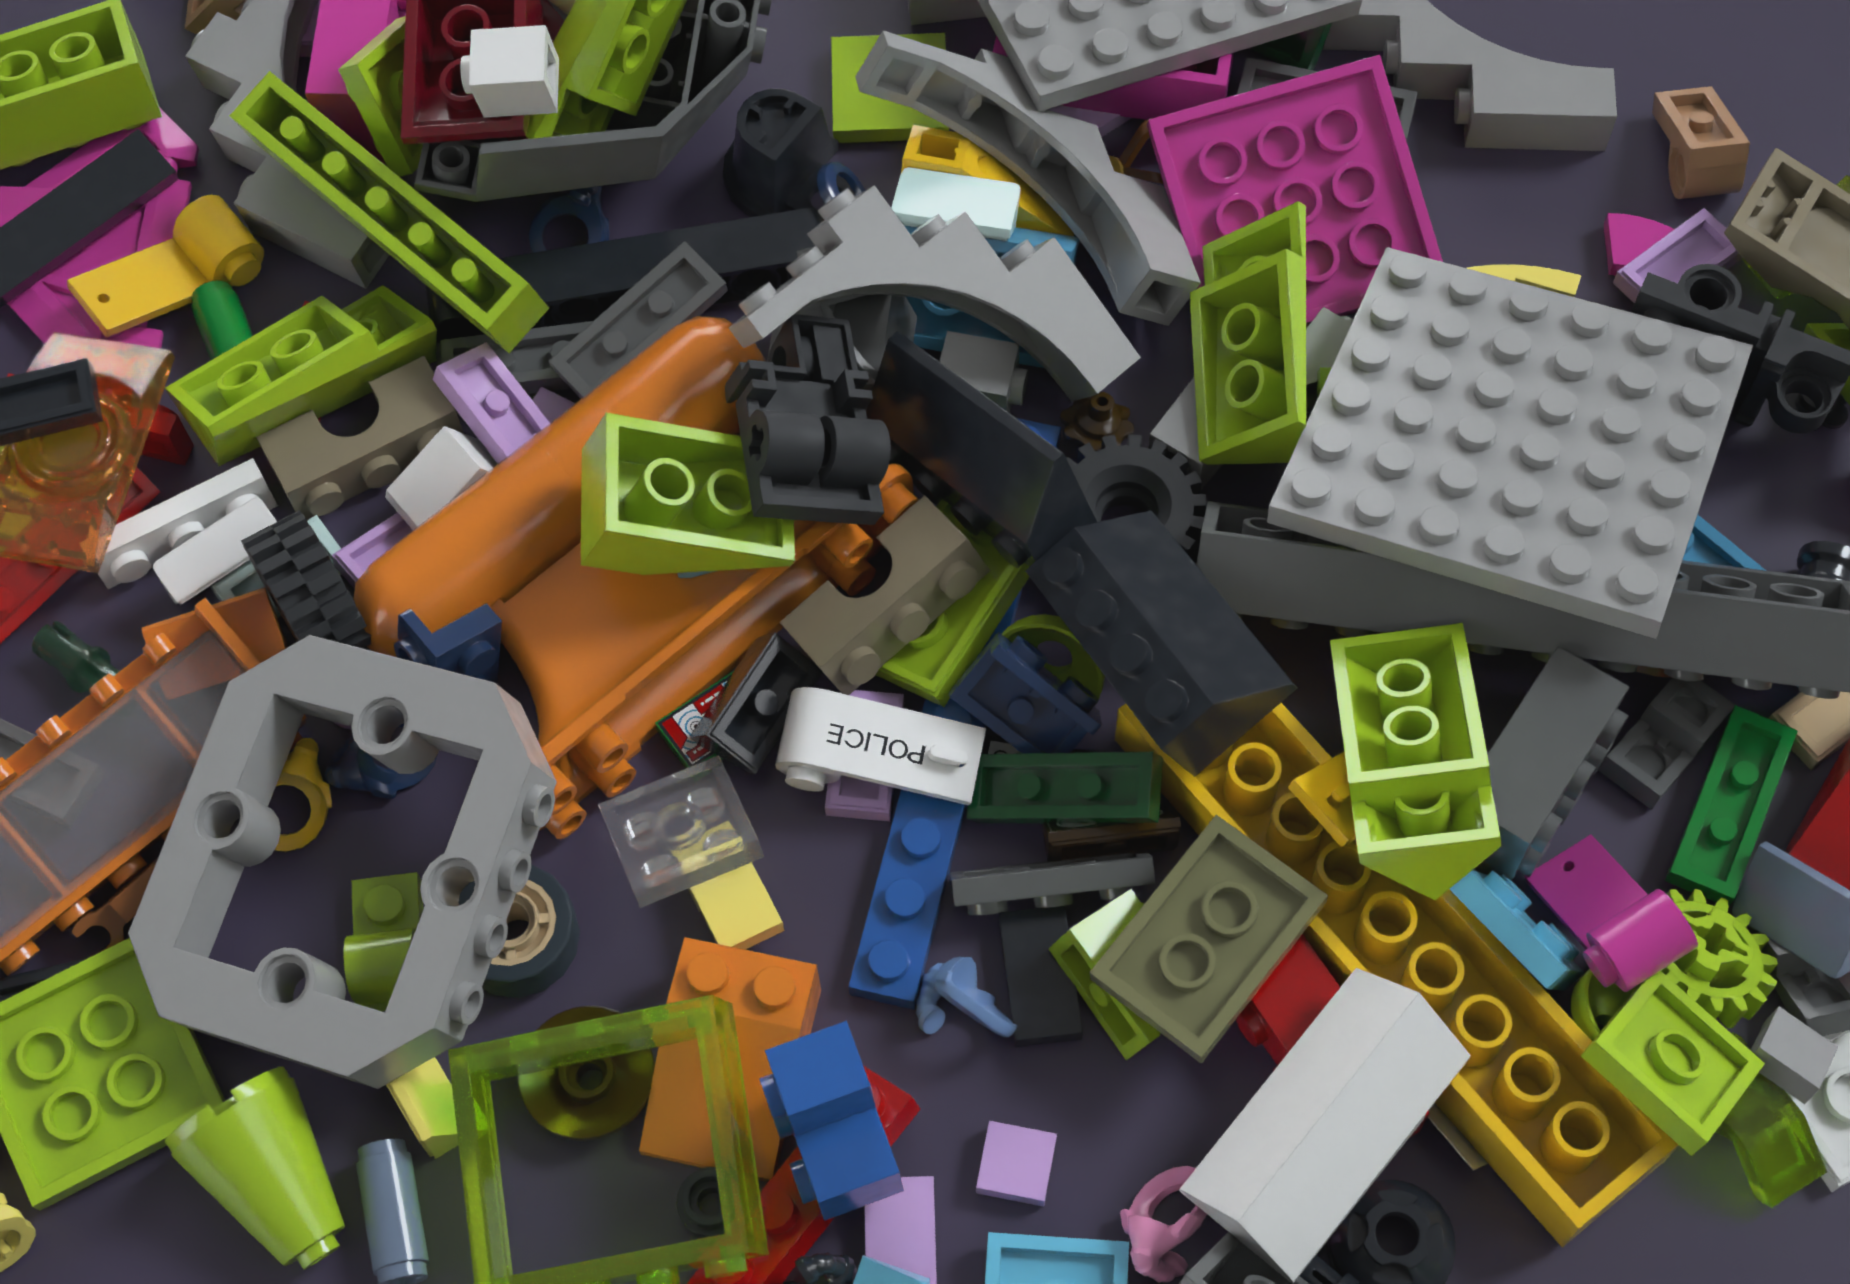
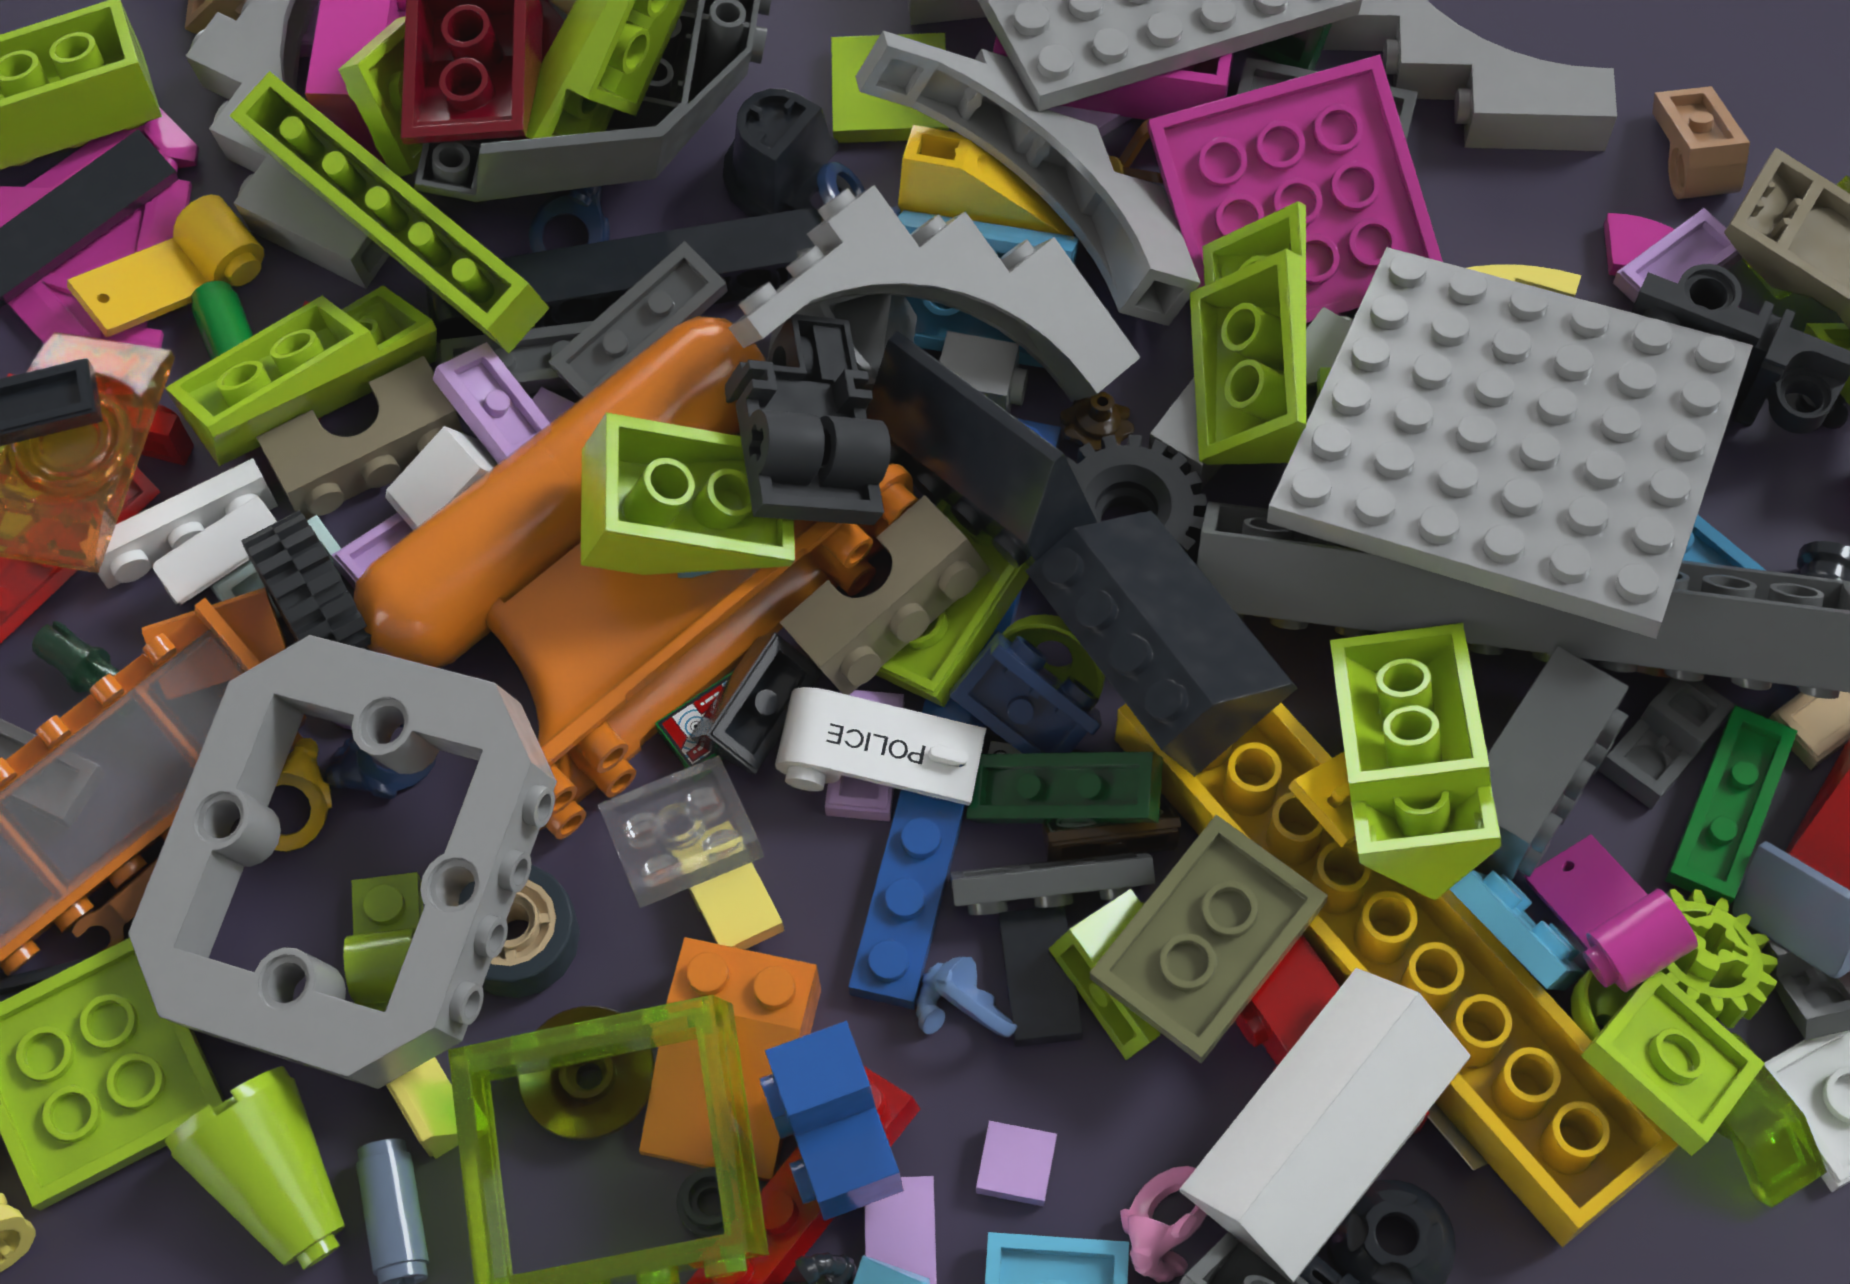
(463, 647): dark blue bracket -> none
(512, 71): white brick -> none
(987, 201): light aqua slope -> none
(1793, 1054): light grey tile -> none

